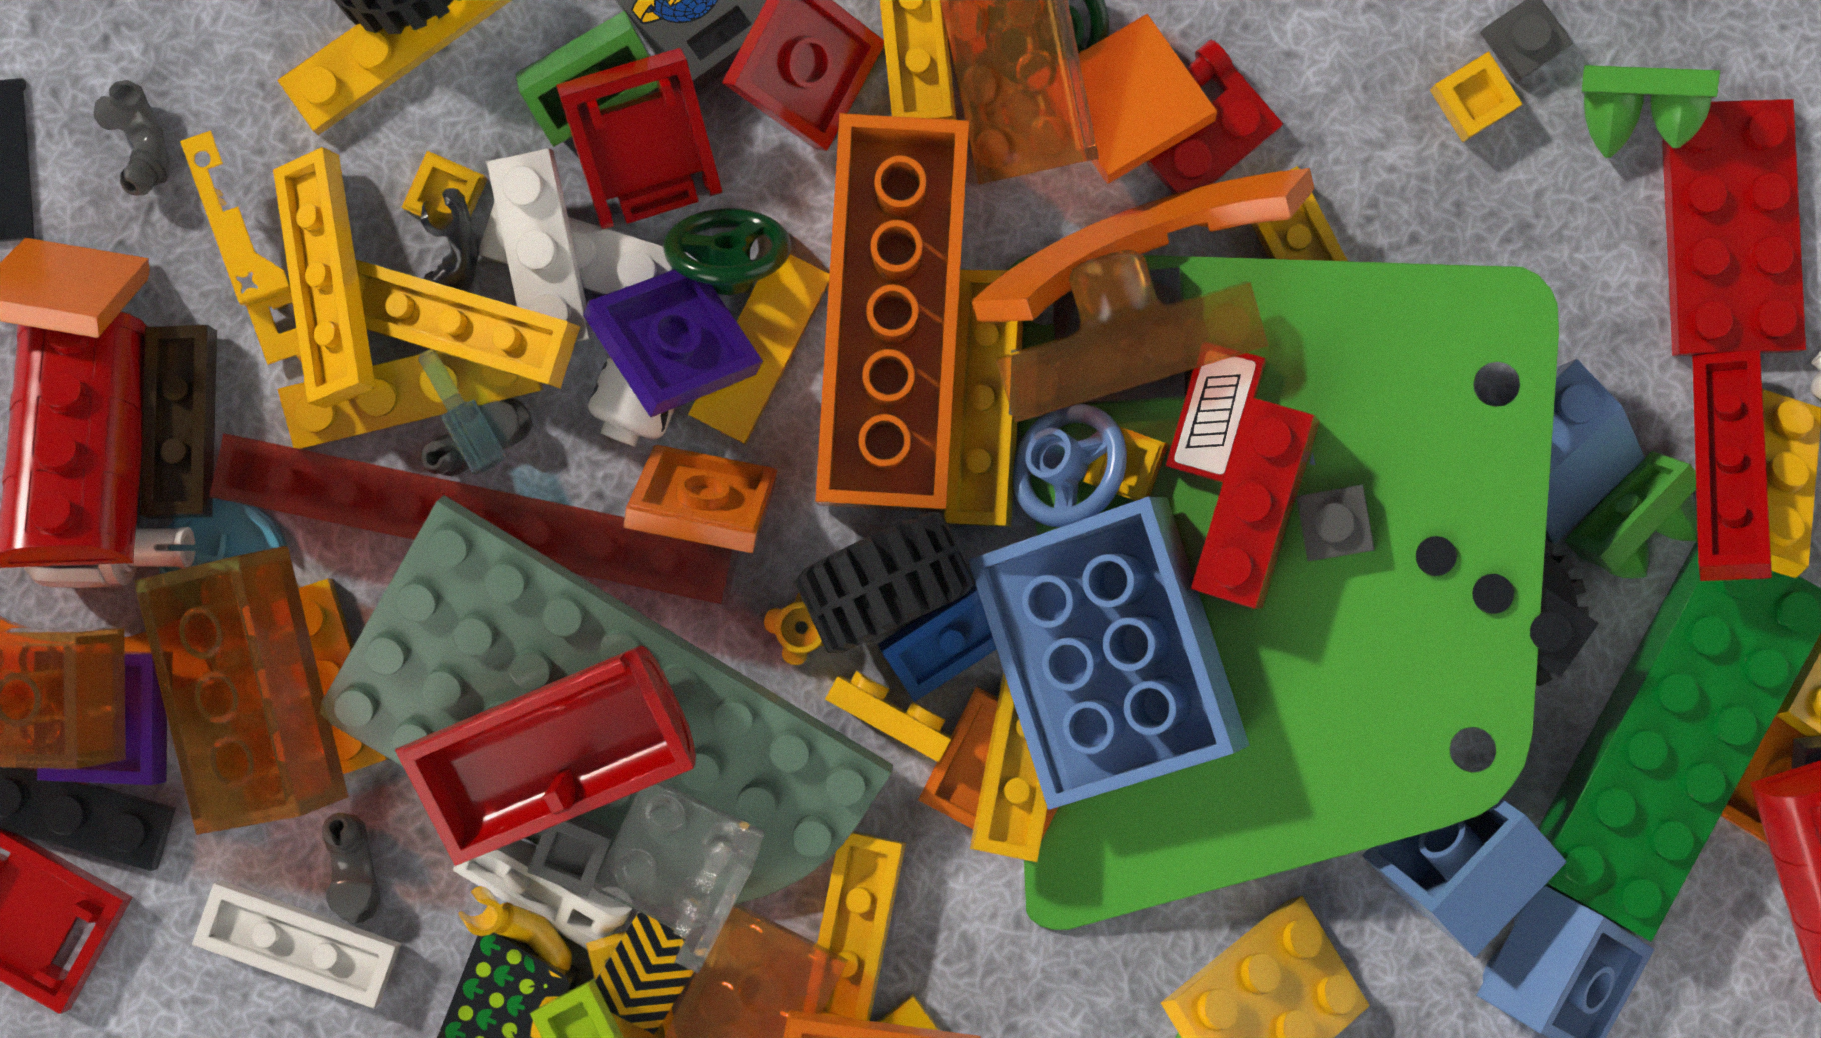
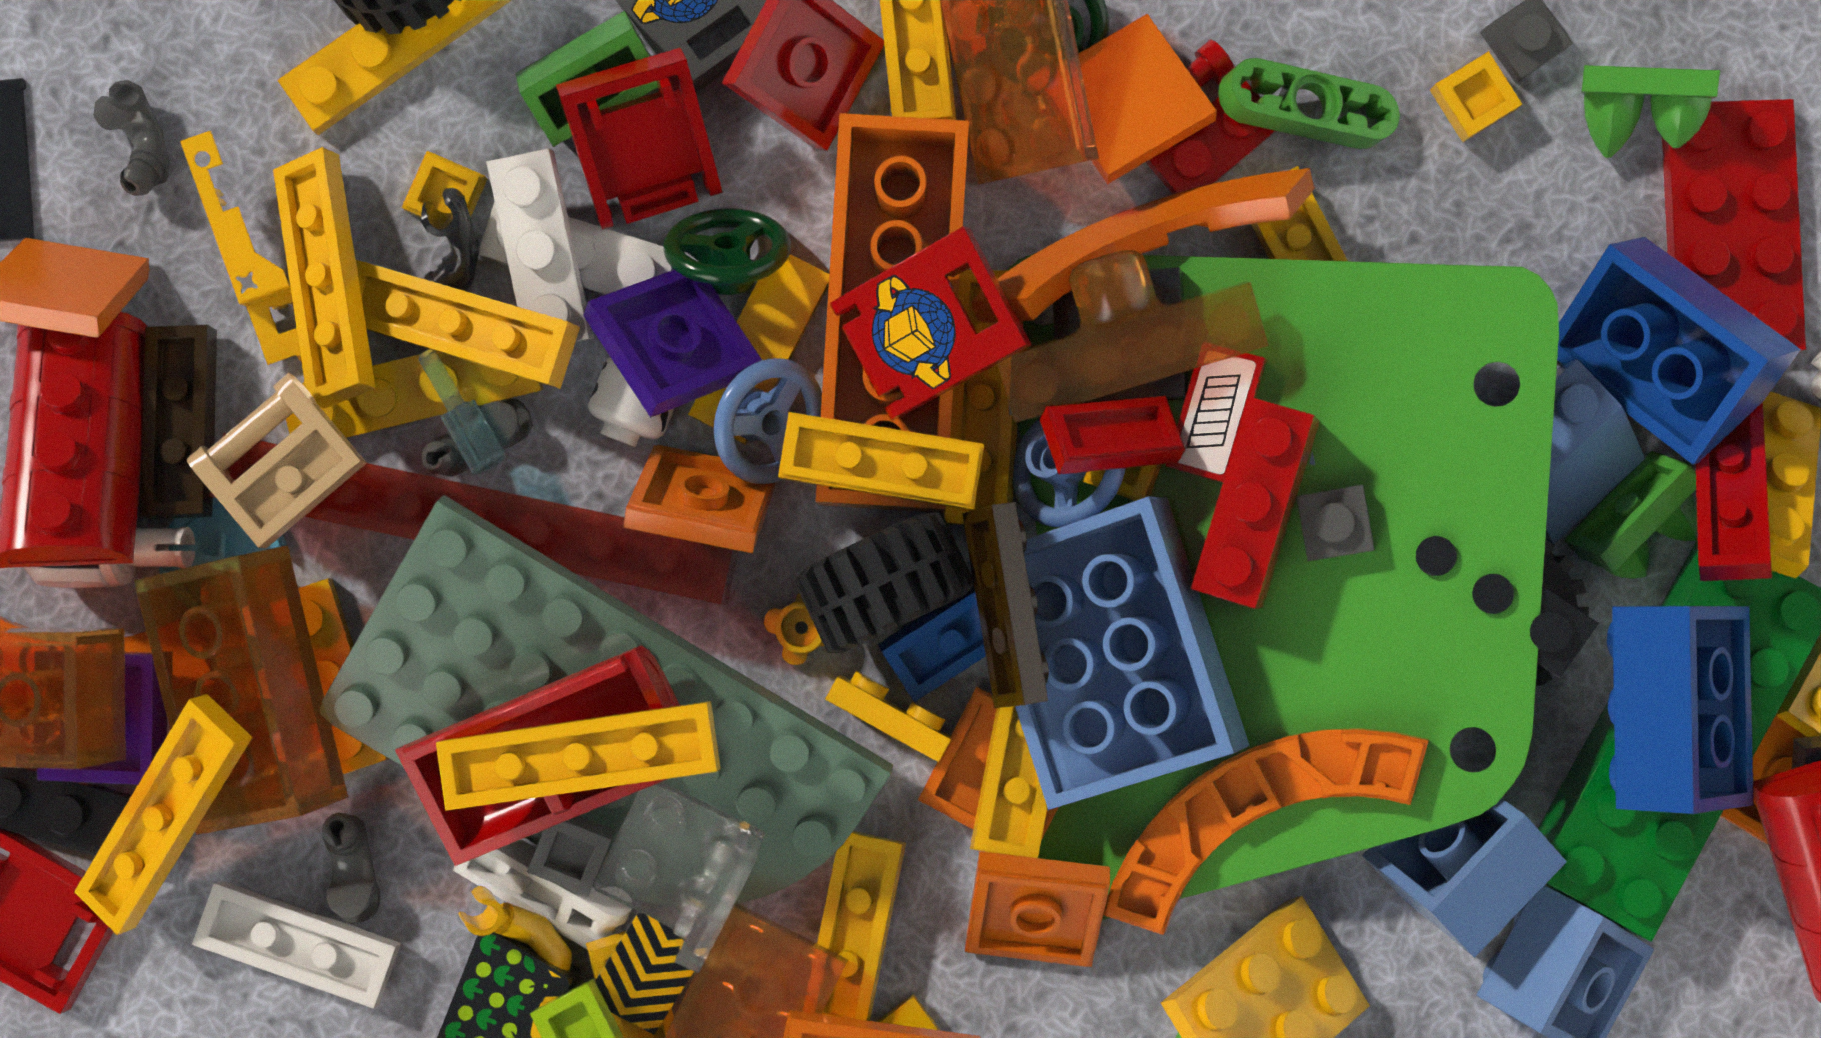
(163, 813): none -> yellow plate
(290, 476): none -> tan plate
(578, 755): none -> yellow plate
(761, 414): none -> medium blue piece
(881, 461): none -> yellow tile
(917, 328): none -> red container
(1006, 605): none -> dark brown plate
(1036, 909): none -> orange tile
(1112, 434): none -> red tile
(1245, 789): none -> orange tile
(1284, 115): none -> bright green beam
(1671, 347): none -> blue slope
(1681, 708): none -> blue slope

